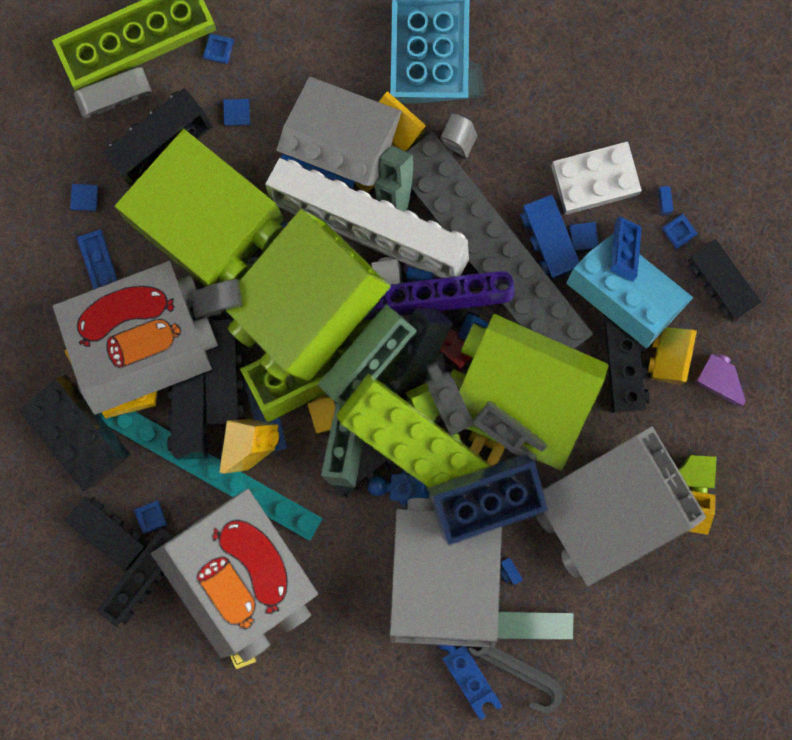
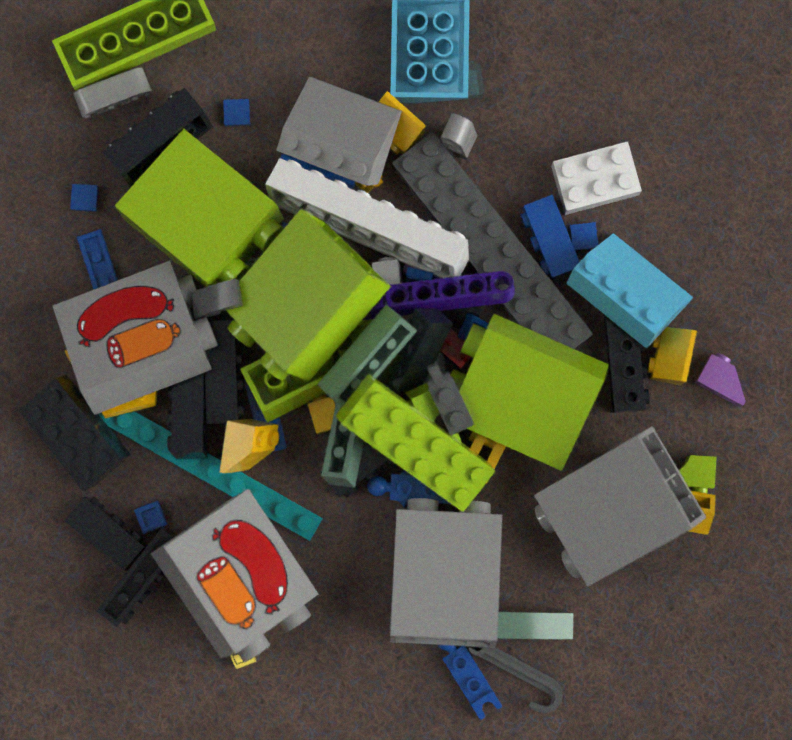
(218, 48): blue tile -> none
(395, 178): sand green slope -> none
(487, 499): dark blue brick -> none
(507, 430): dark grey hinge -> none
(510, 572): blue plate -> none
(626, 249): blue tile -> none
(665, 200): blue tile -> none
(679, 231): blue tile -> none
(723, 281): black brick -> none

